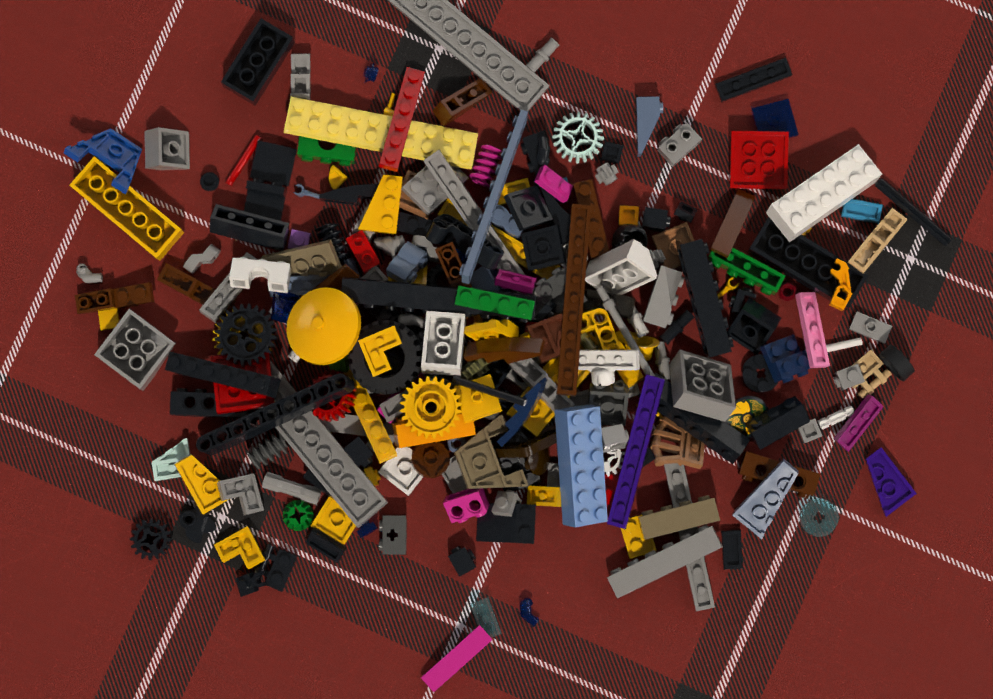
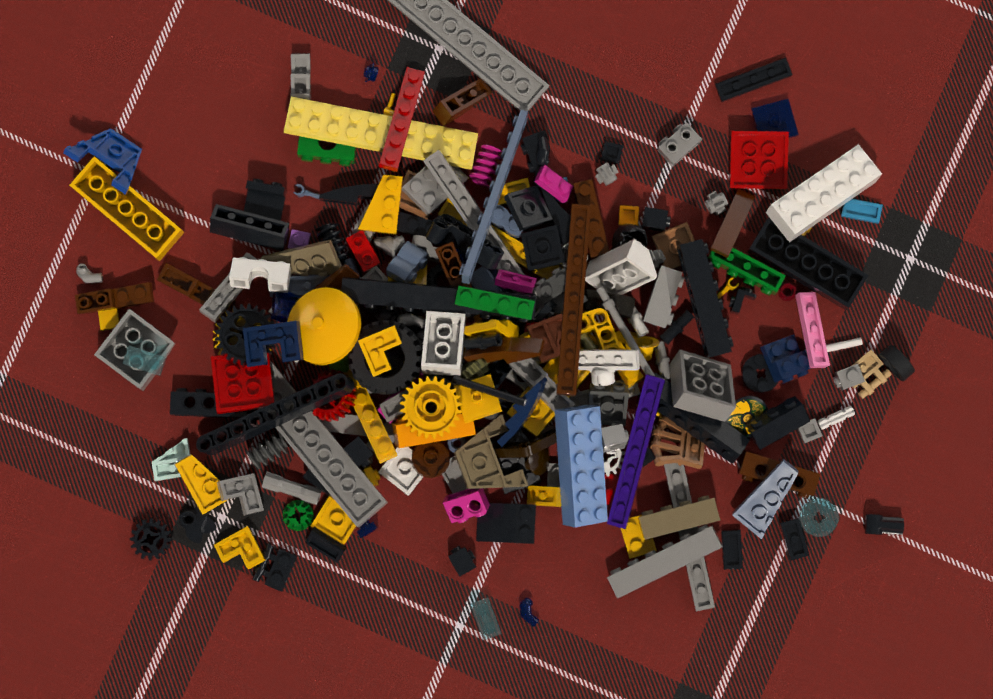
(144, 360): none -> clear light blue plate
(167, 149): light grey slope -> none
(207, 257): light grey piece -> none
(209, 181): black plate -> none
(222, 374): black arch -> none
(243, 160): red bar -> none
(250, 583): black plate -> none
(258, 62): black brick -> none
(272, 163): black slope -> none
(285, 333): none -> dark blue plate
(336, 177): yellow tile -> none
(399, 545): dark grey brick -> none
(456, 658): dark pink slope -> none
(482, 341): none -> black pin
(505, 503): light grey bracket -> none
(542, 55): light grey pin -> none
(585, 141): light aqua gear -> none
(647, 116): sand blue slope -> none
(685, 212): black plate -> none
(716, 203): none -> light grey gear
(753, 326): black slope -> none
(794, 539): none -> black plate
(842, 276): light orange piece -> none
(858, 422): magenta plate -> none
(870, 327): light grey plate -> none
(877, 240): tan slope -> none
(887, 525): none -> black piece
(888, 482): dark purple wing -> none
(913, 211): black axle -> none

